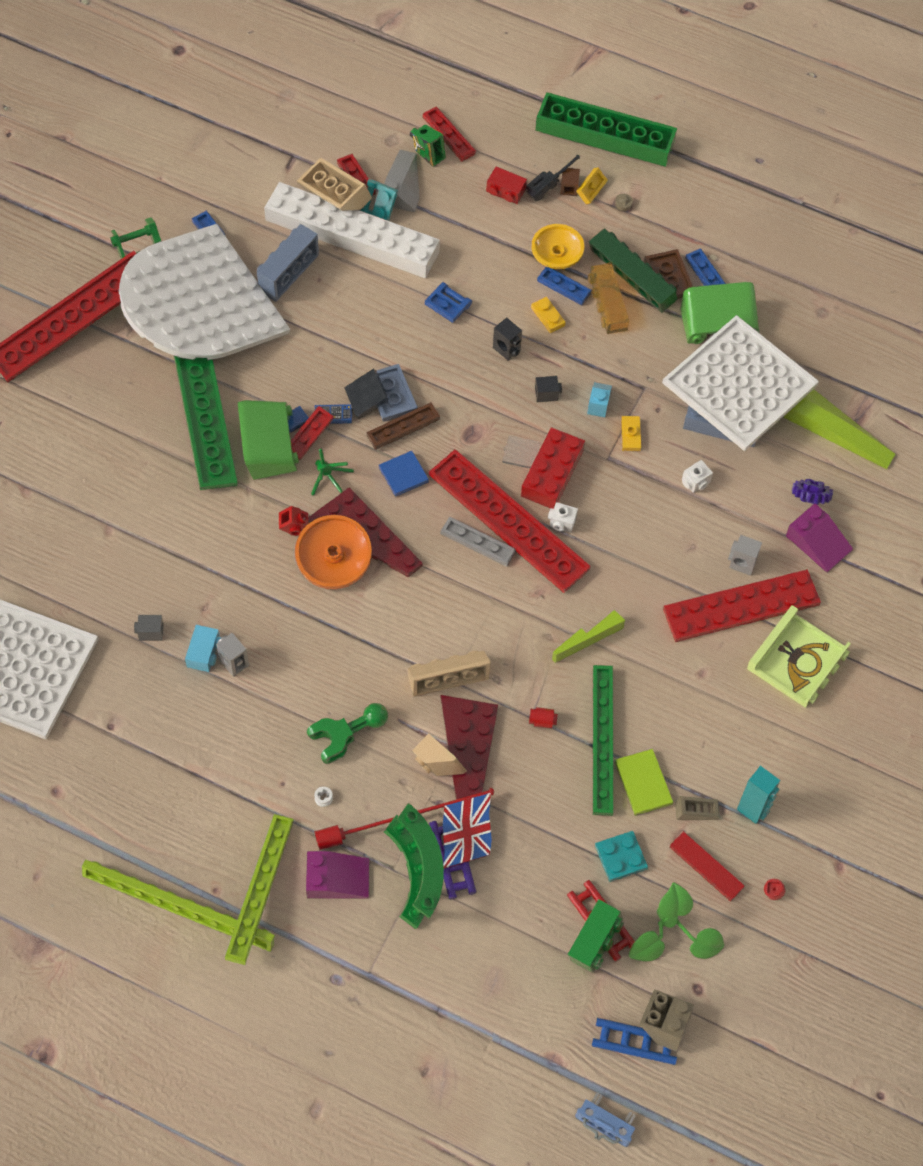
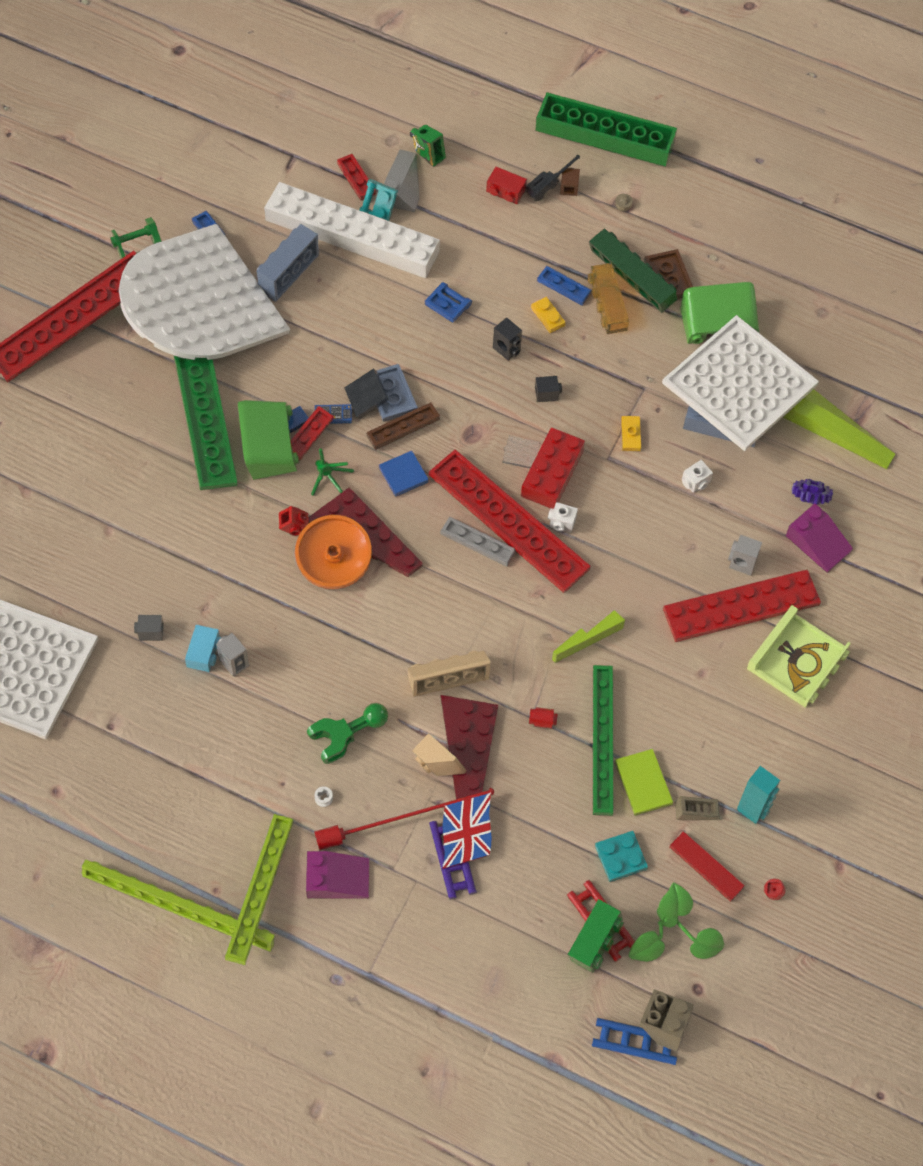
(335, 186): tan slope -> none
(424, 863): green fence -> none
(451, 135): red tile -> none
(557, 239): yellow dish -> none
(592, 185): yellow plate -> none
(599, 399): medium azure slope -> none
(605, 1122): medium blue piece -> none
(703, 268): blue tile -> none

